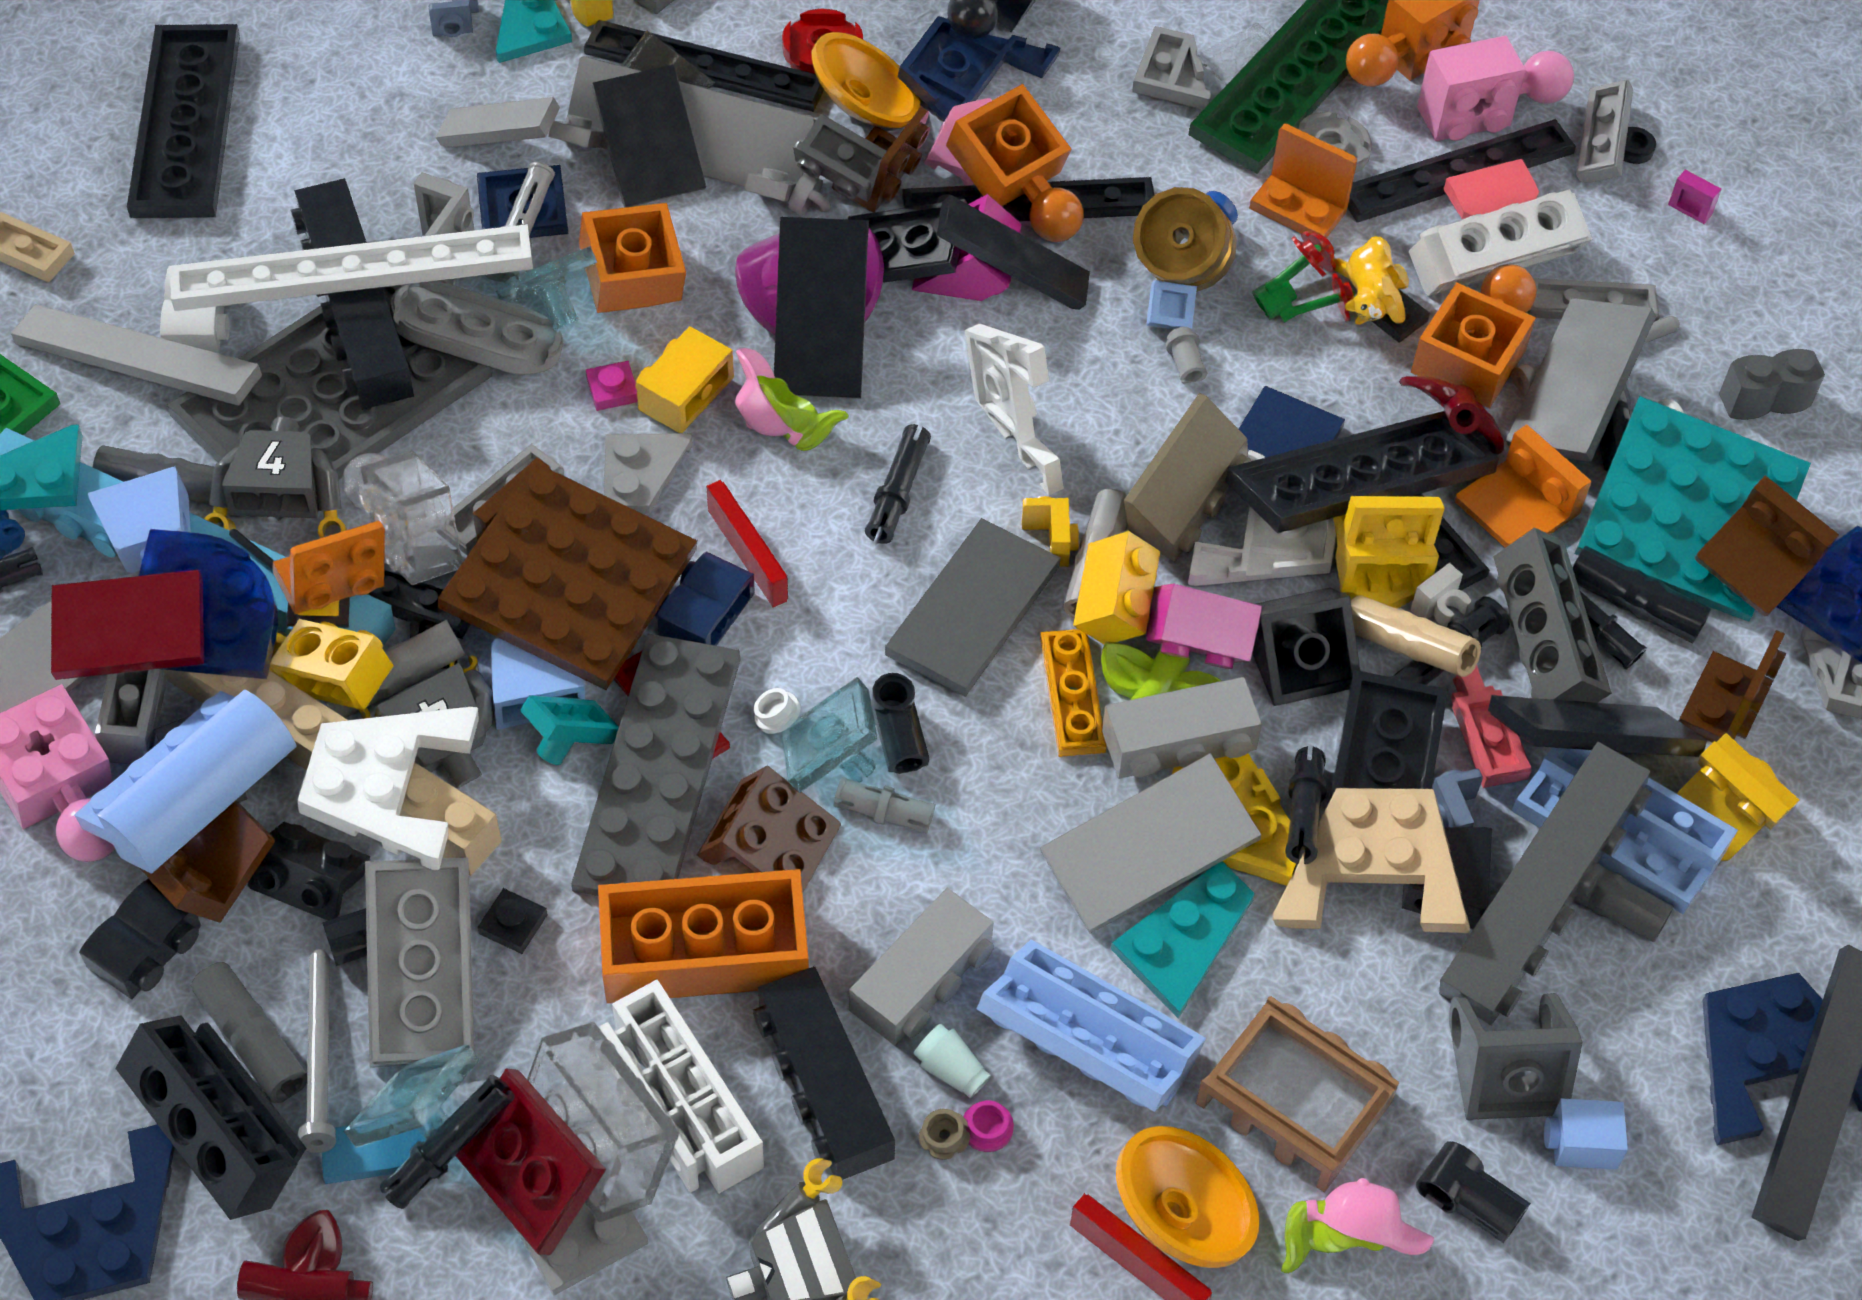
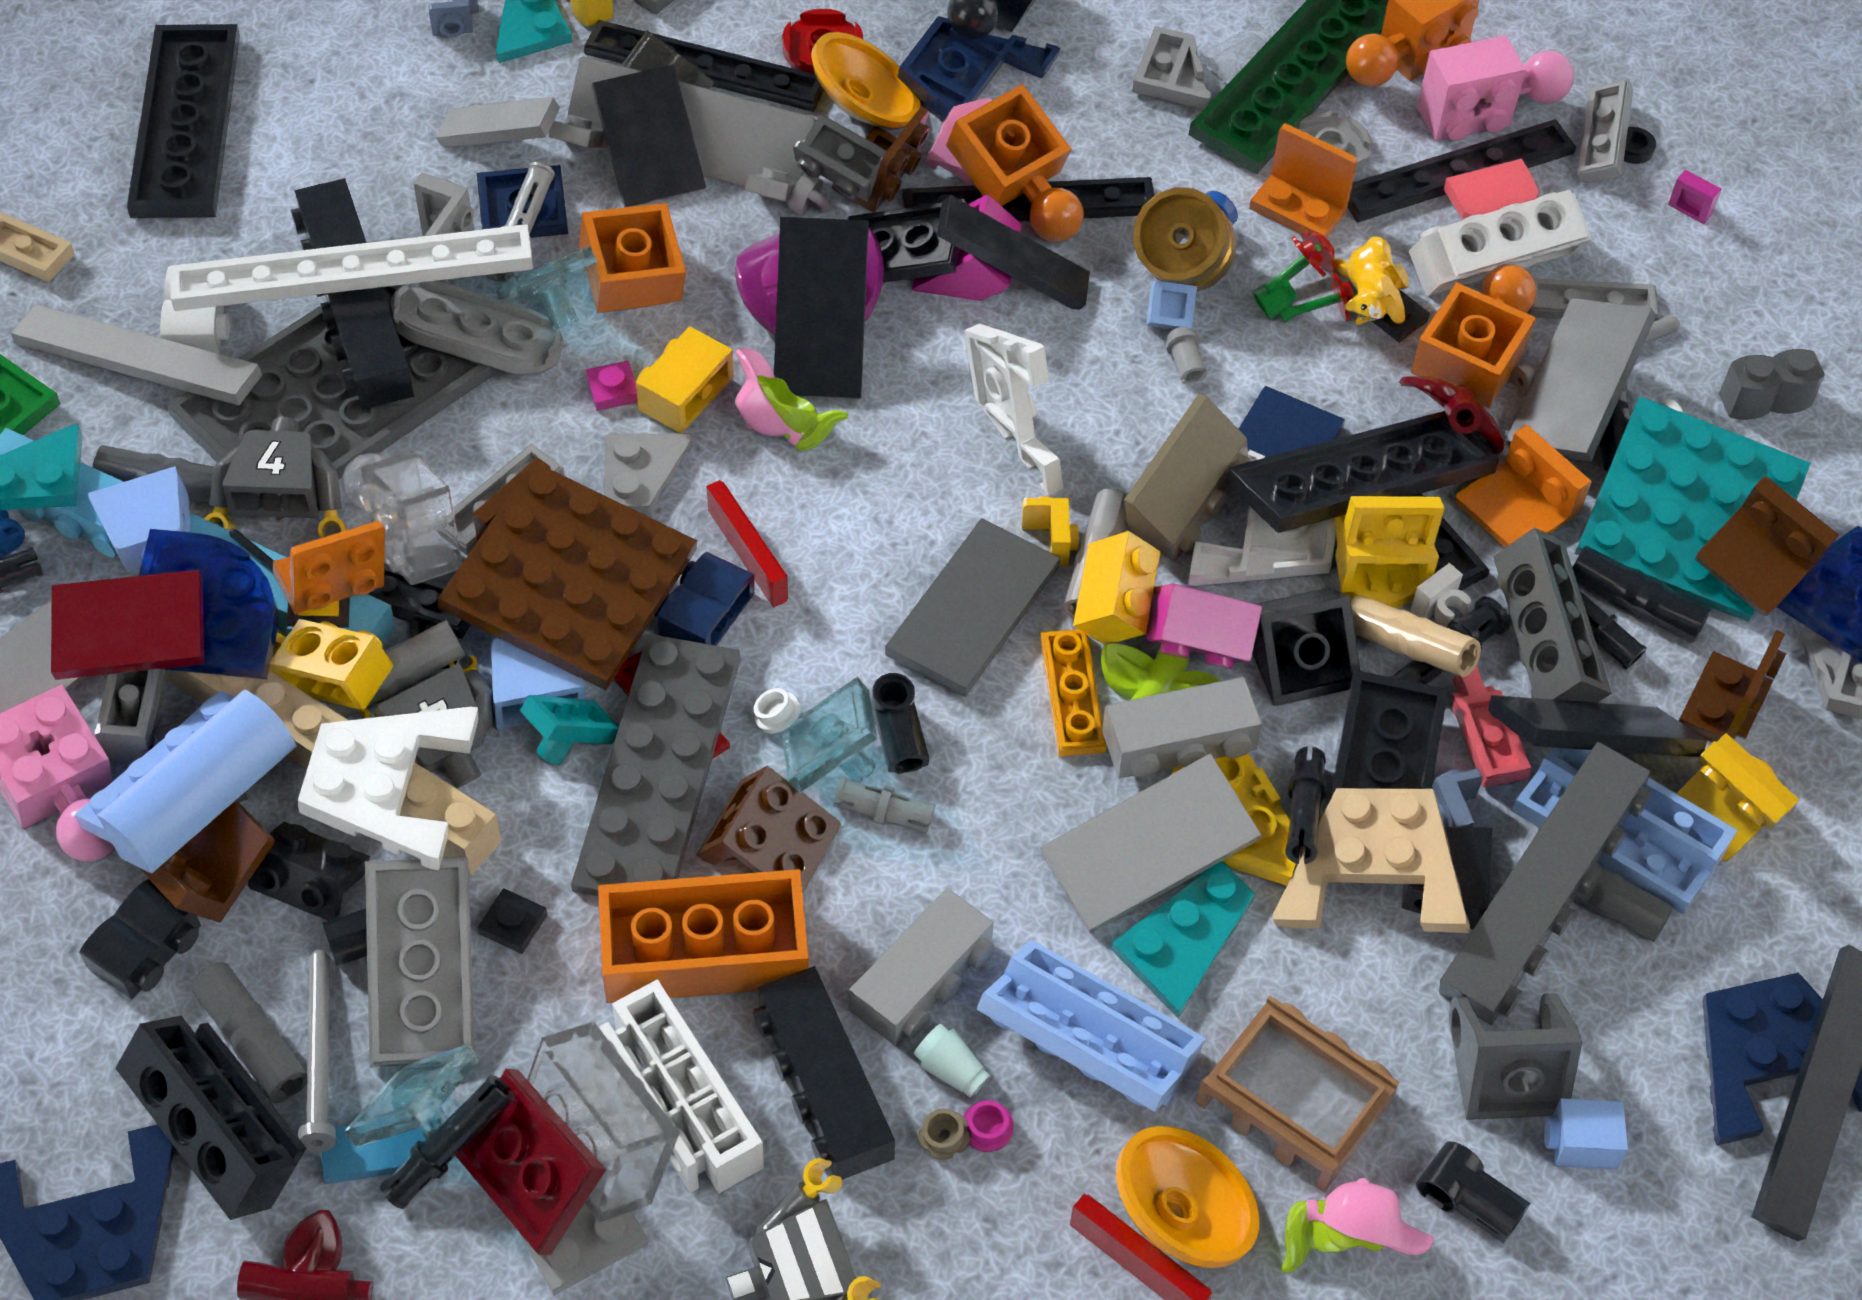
(893, 496): black pin -> none

